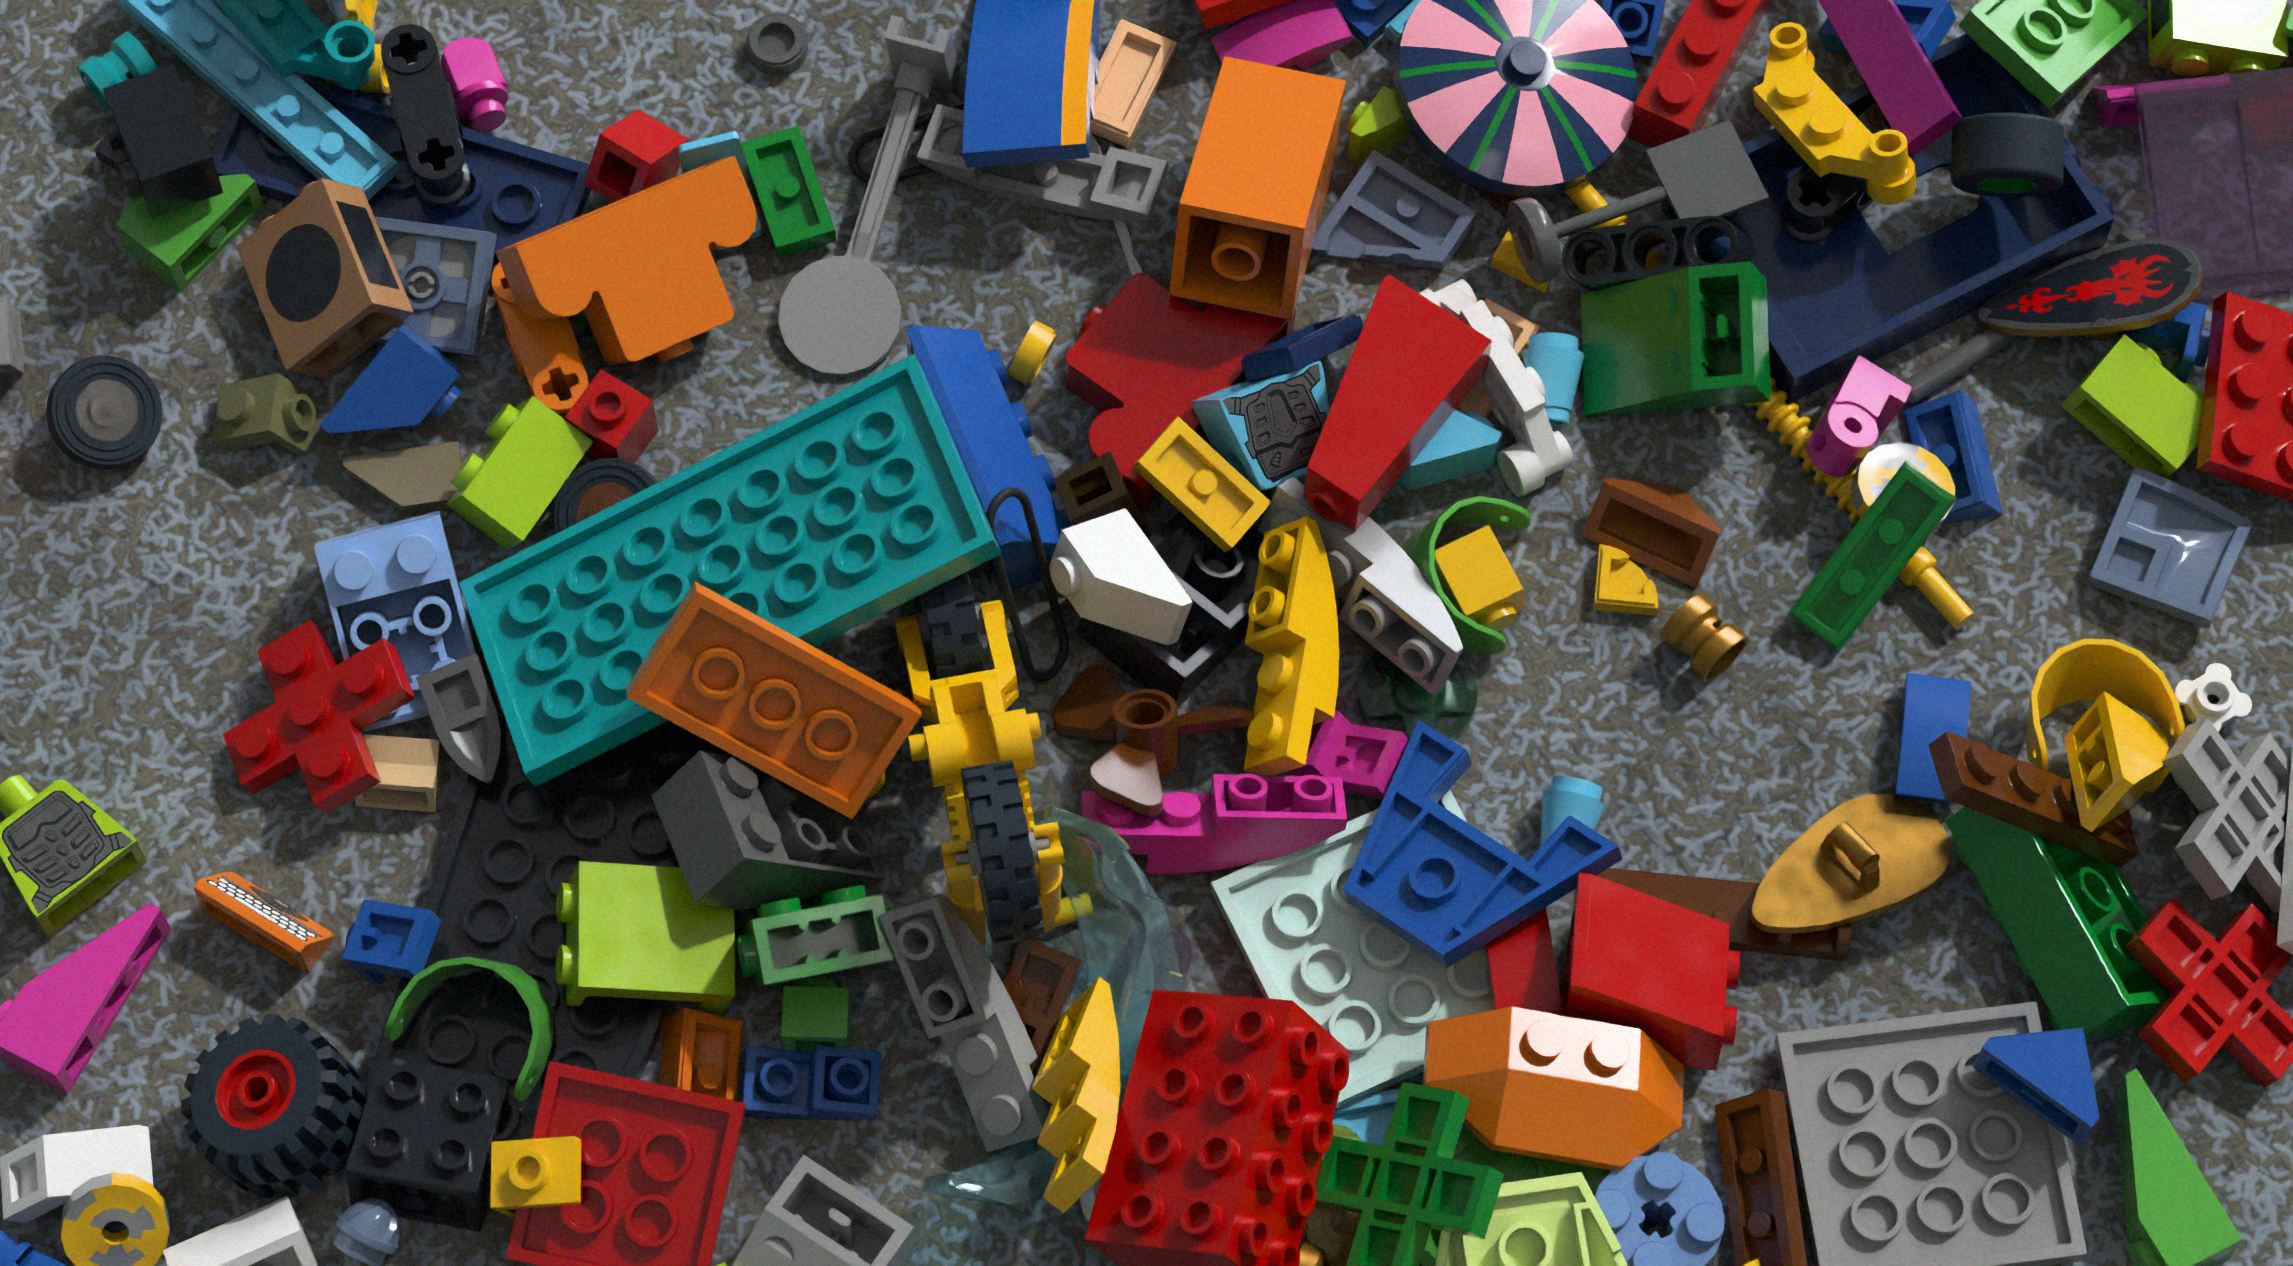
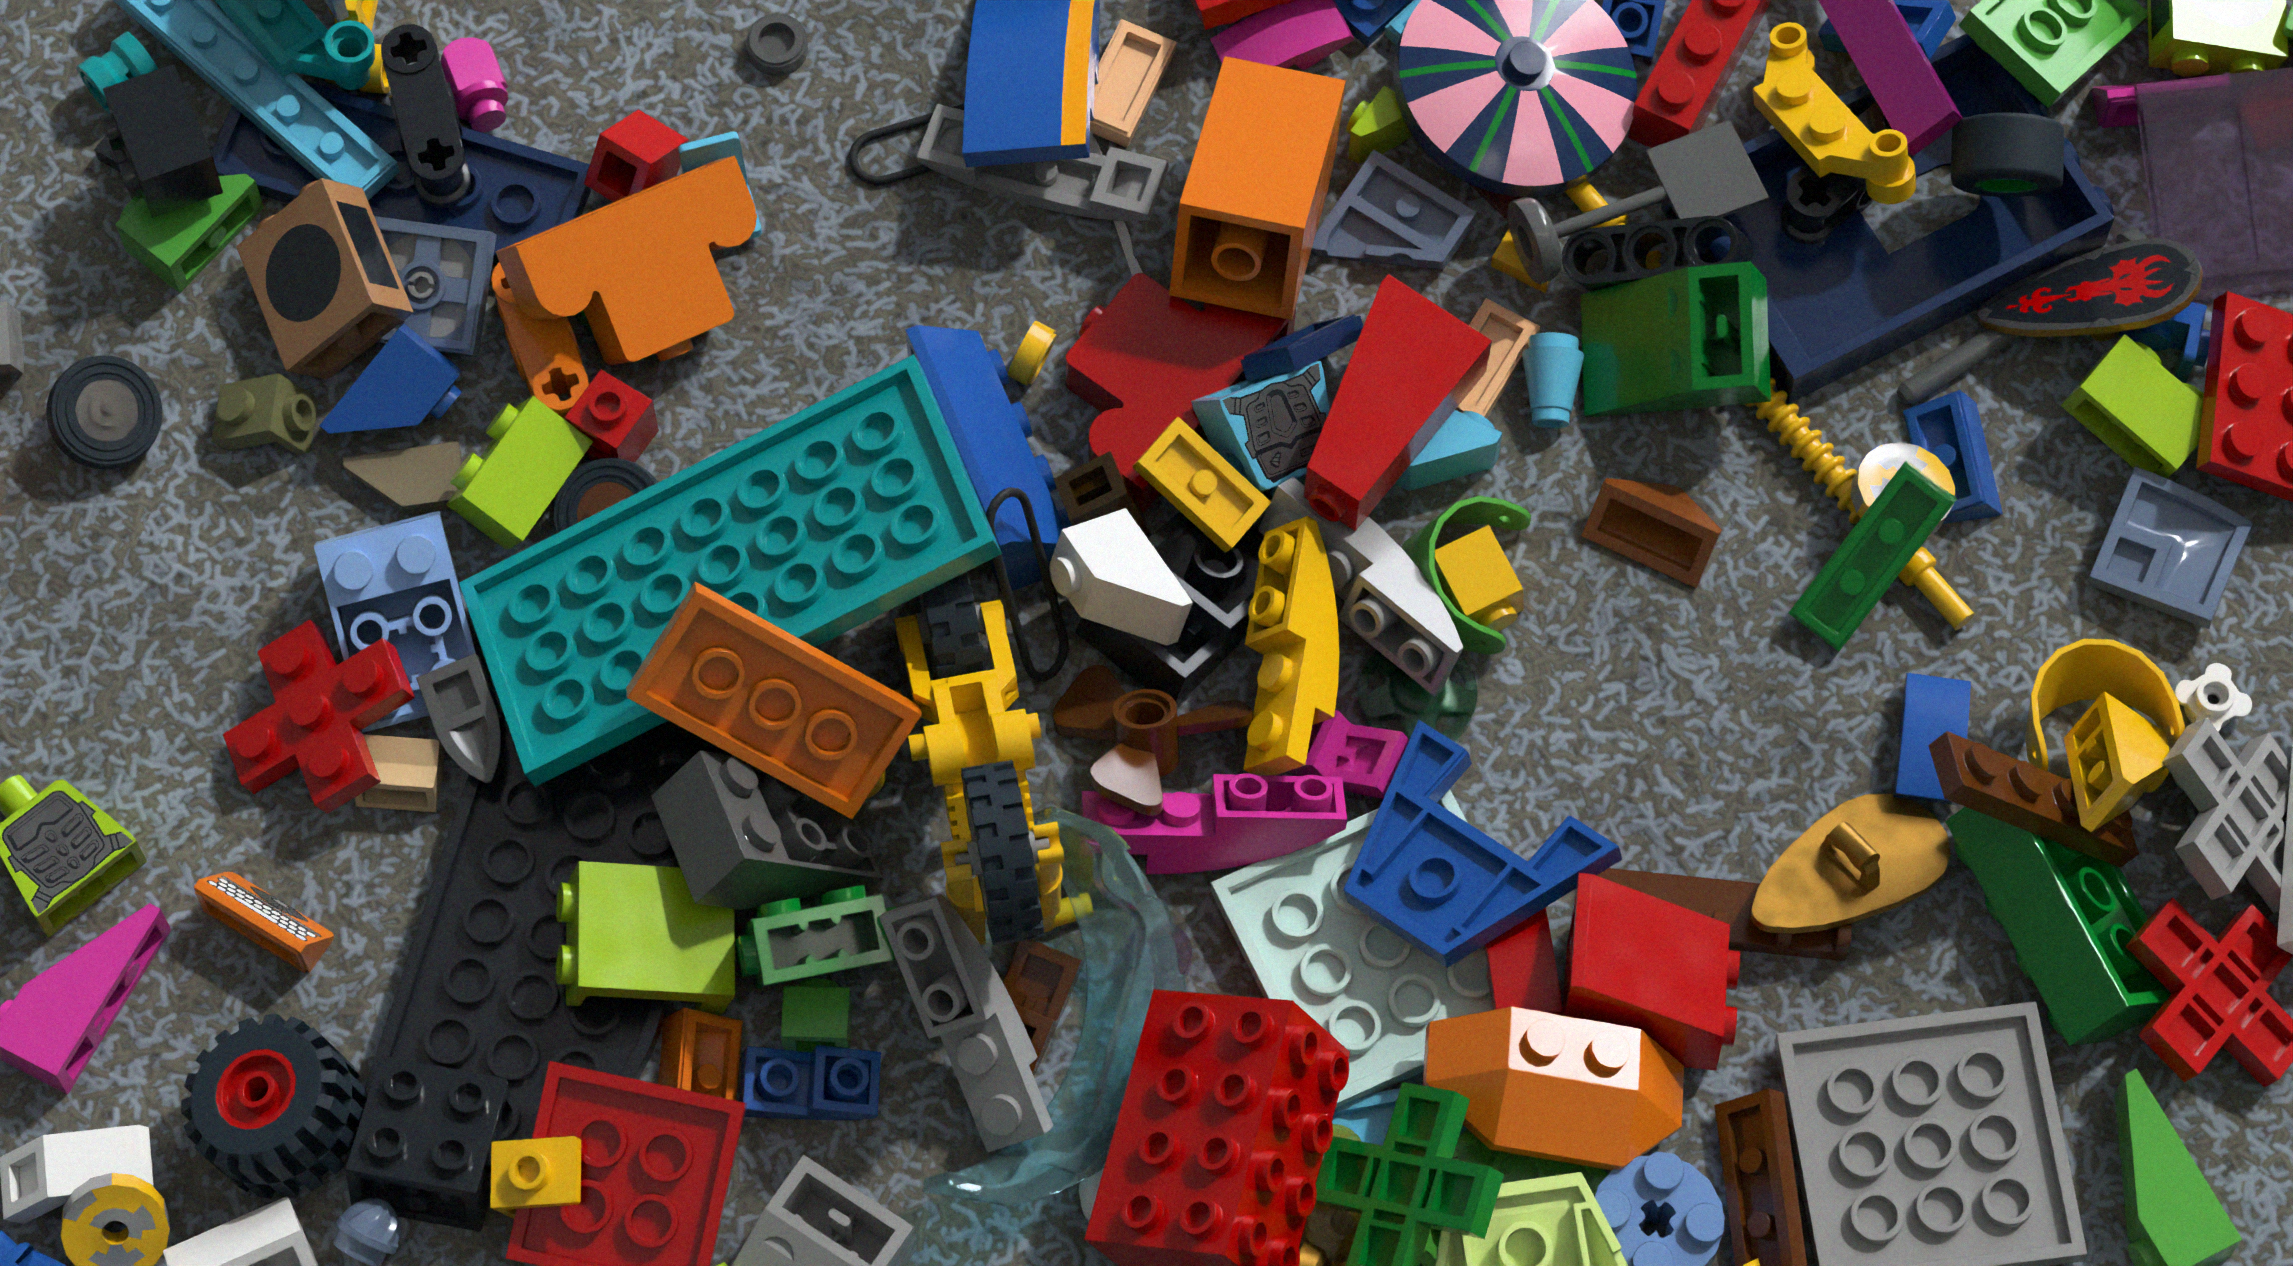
(390, 940): blue bracket -> none
(529, 989): bright green piece -> none
(788, 192): green plate -> none
(842, 309): light grey piece -> none
(1084, 1088): yellow slope -> none
(1515, 392): white plate -> none
(1570, 798): medium azure cone -> none
(1622, 584): yellow tile -> none
(1700, 633): pearl gold wheel -> none
(1854, 417): leg -> none
(2047, 1075): blue slope -> none

